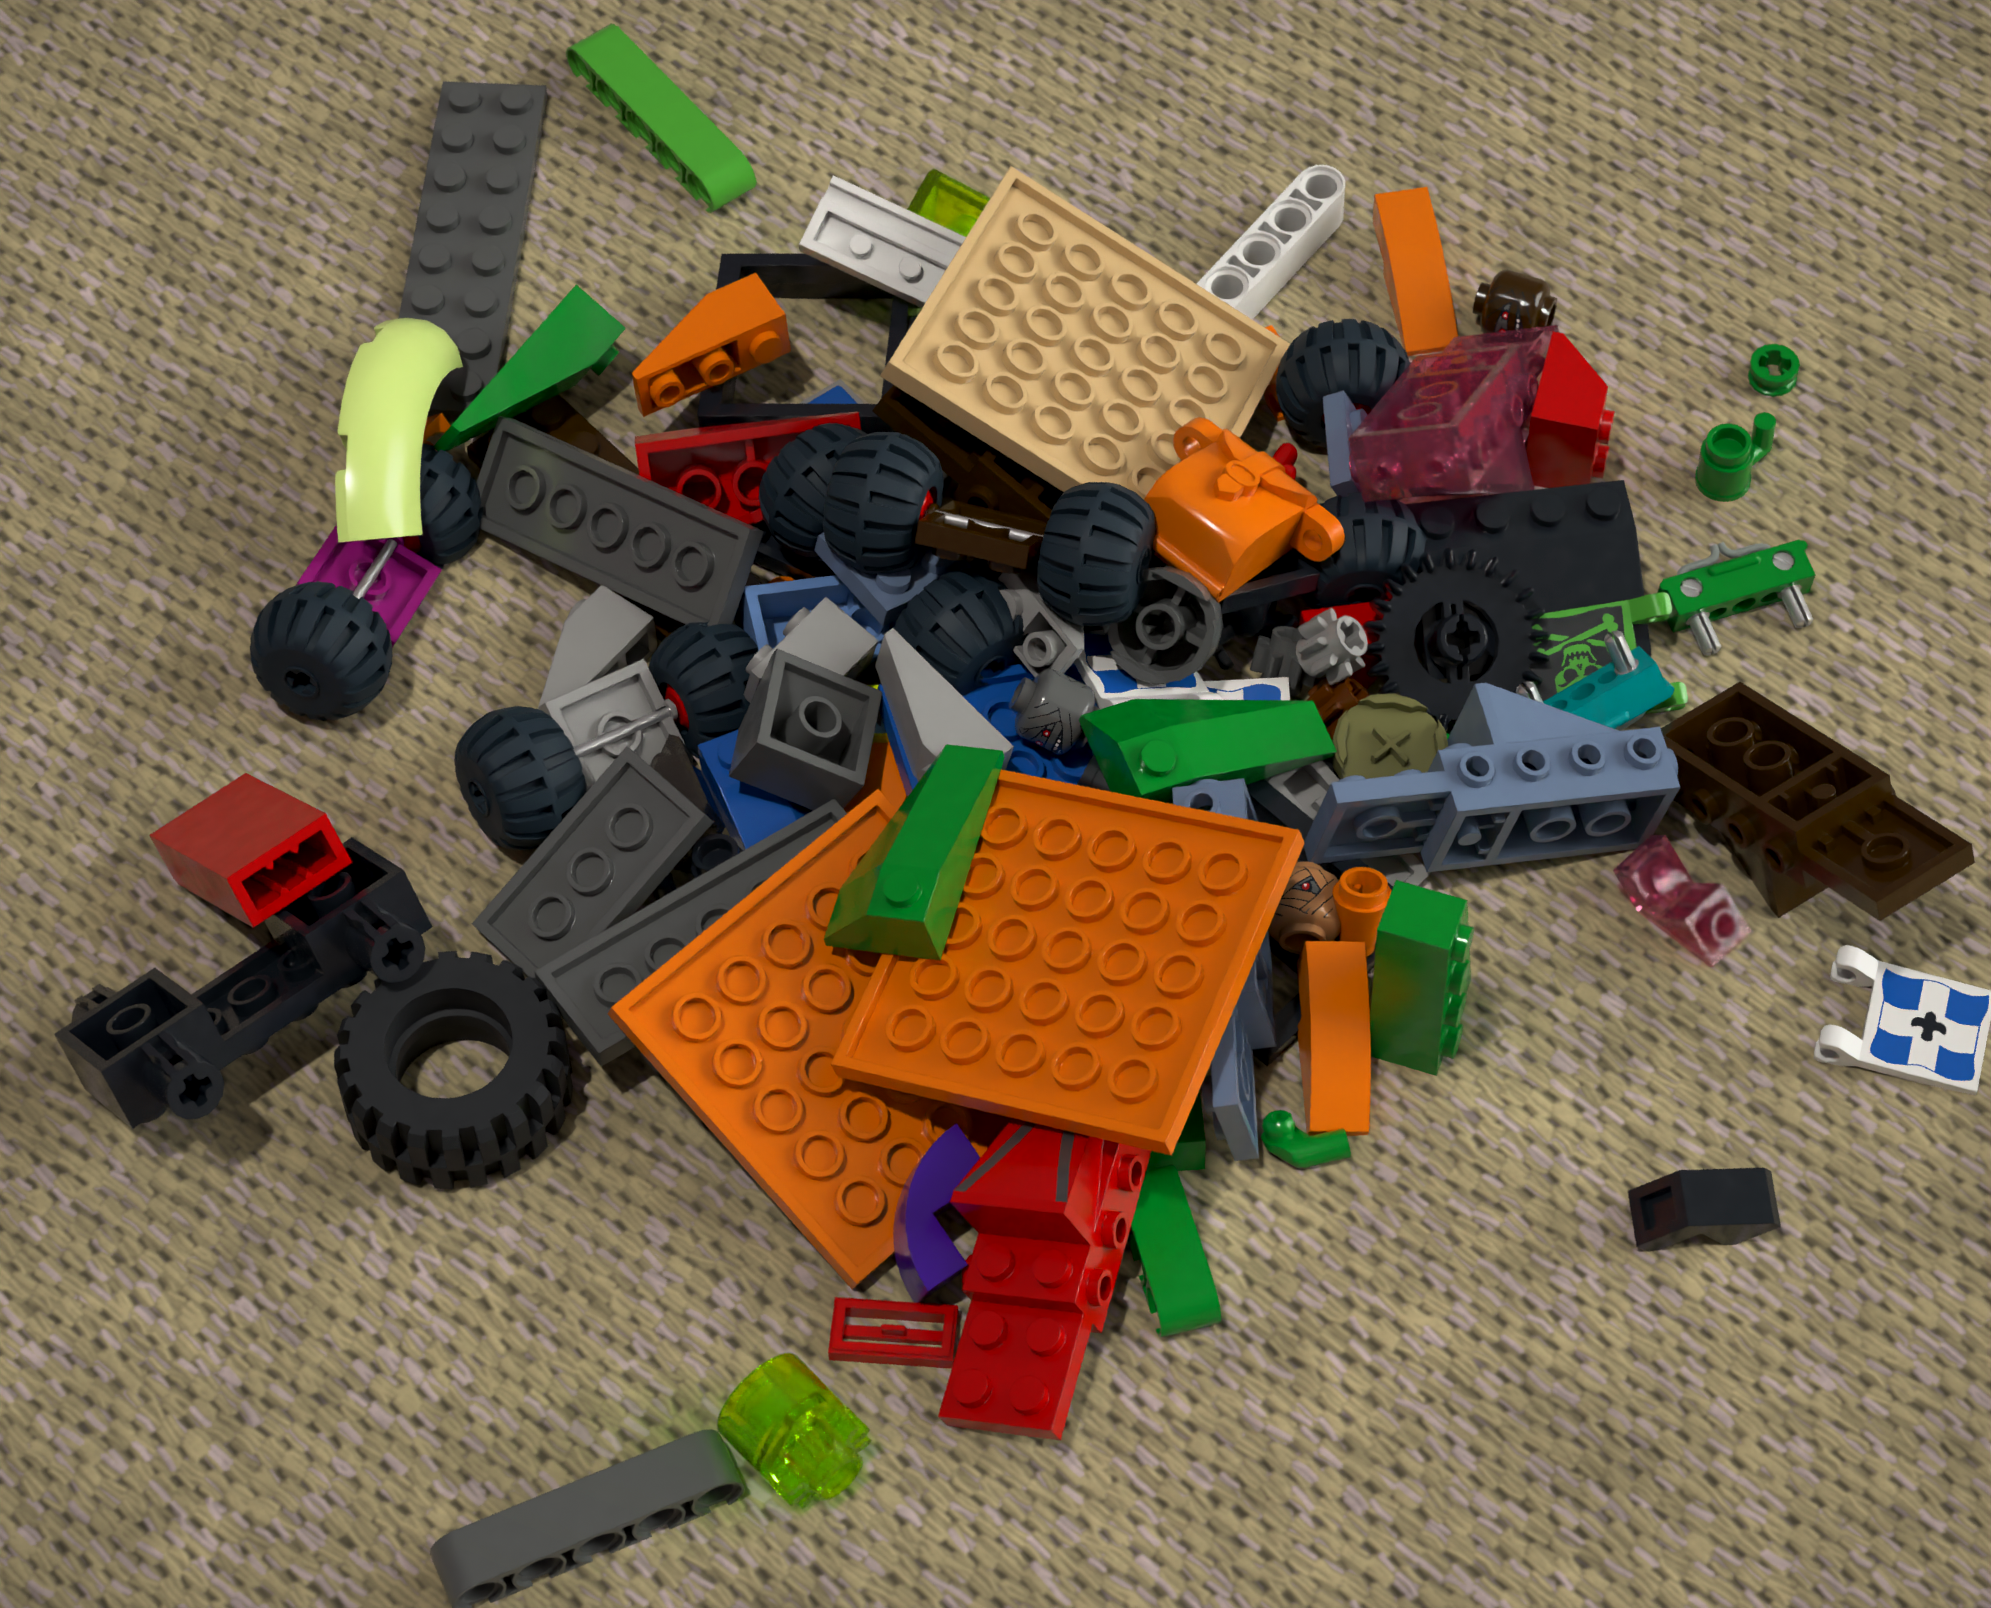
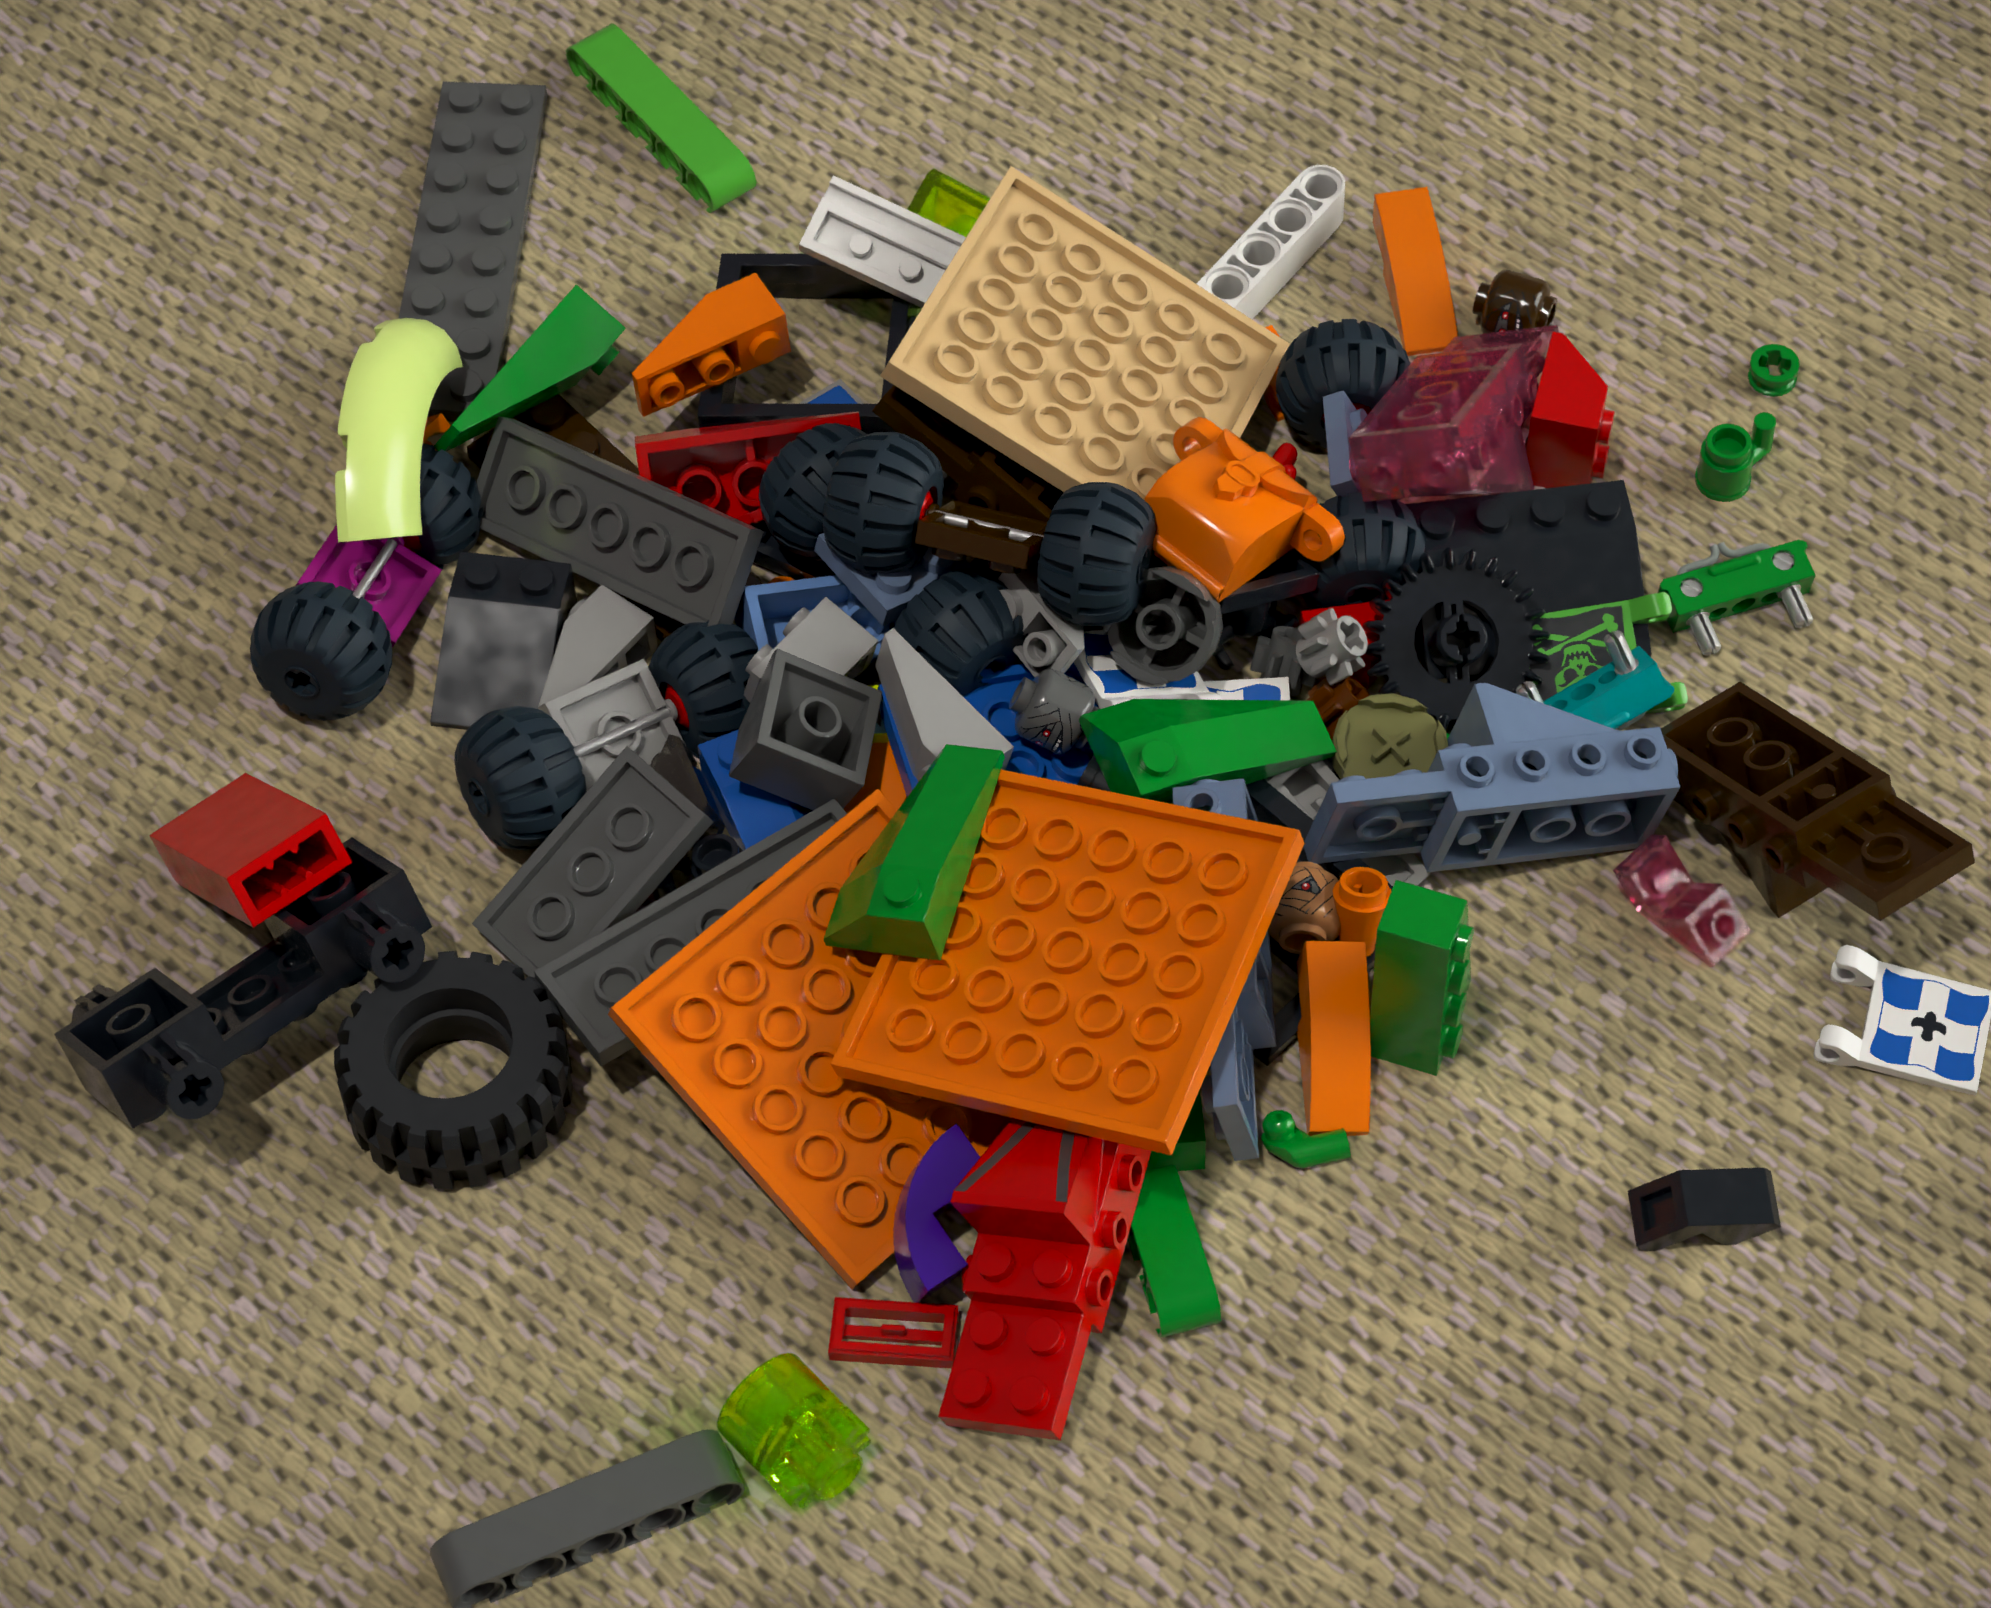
(499, 635): none -> black slope

